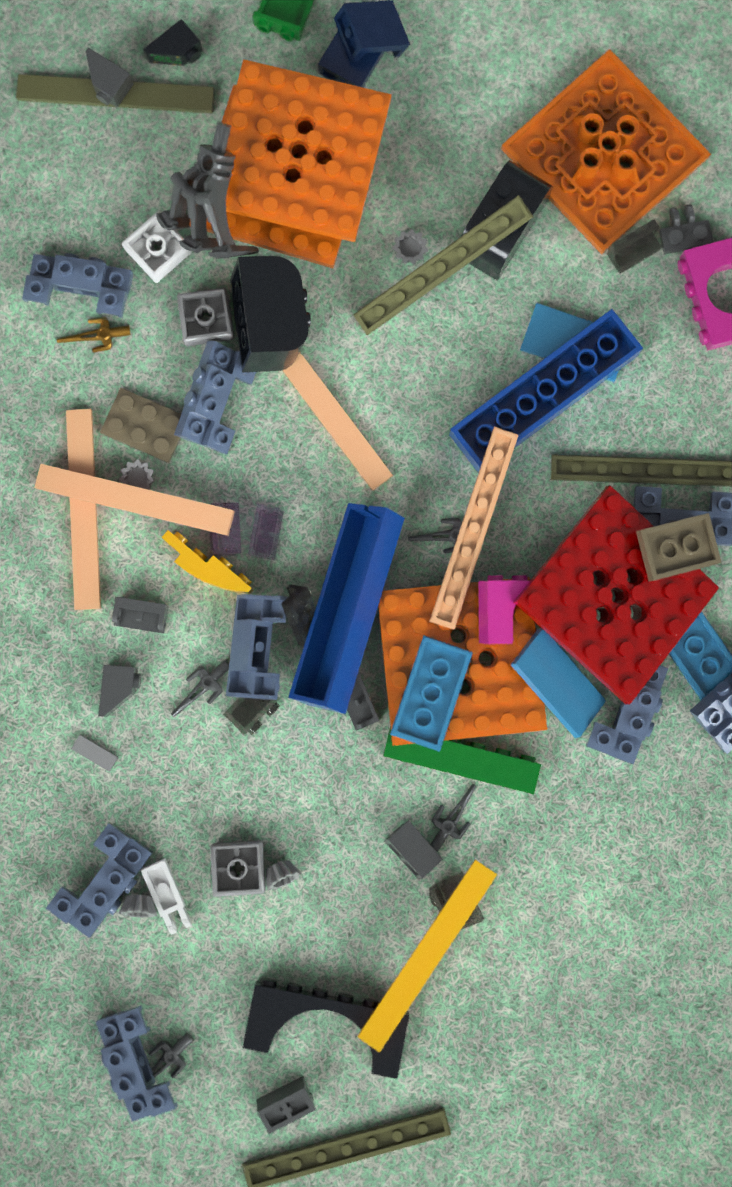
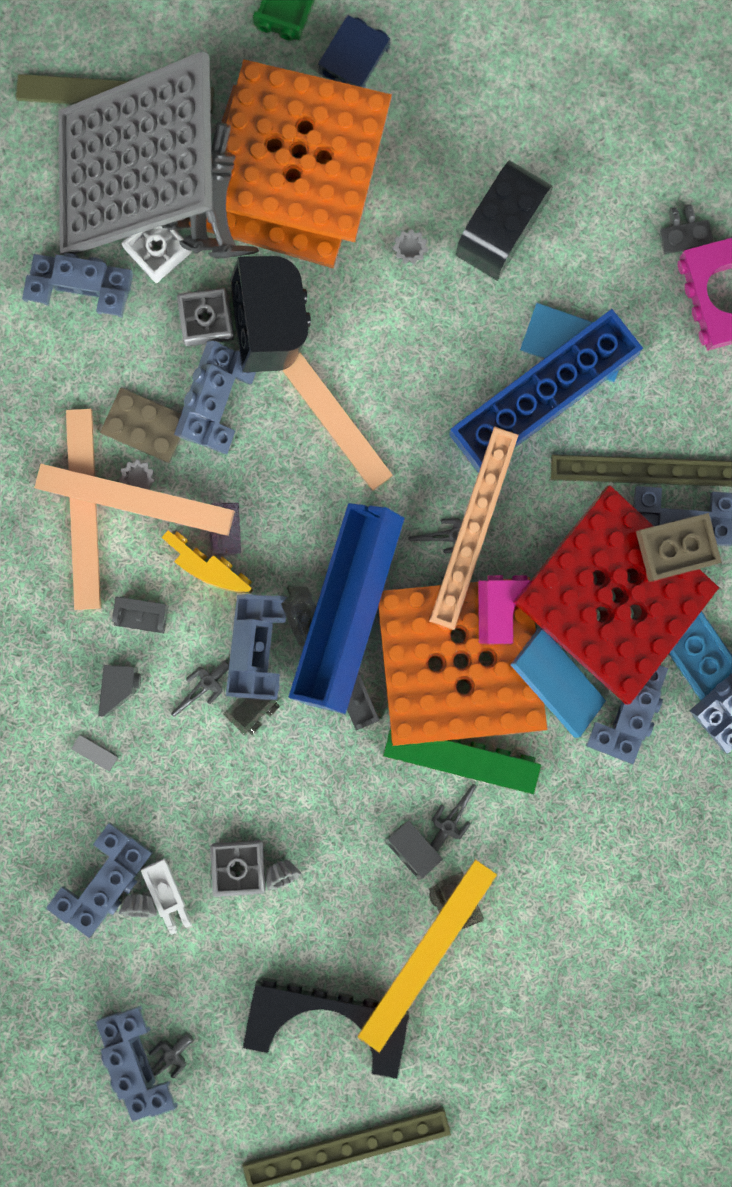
(104, 334): pearl gold piece -> none
(108, 79): dark grey slope -> none
(136, 156): none -> light grey plate
(174, 46): black slope -> none
(265, 532): clear purple hinge -> none
(285, 1105): dark grey hinge -> none
(371, 29): dark blue panel -> none
(431, 693): dark azure tile -> none
(443, 265): olive tile -> none
(606, 197): orange plate -> none
(635, 247): clear smoke bracket -> none

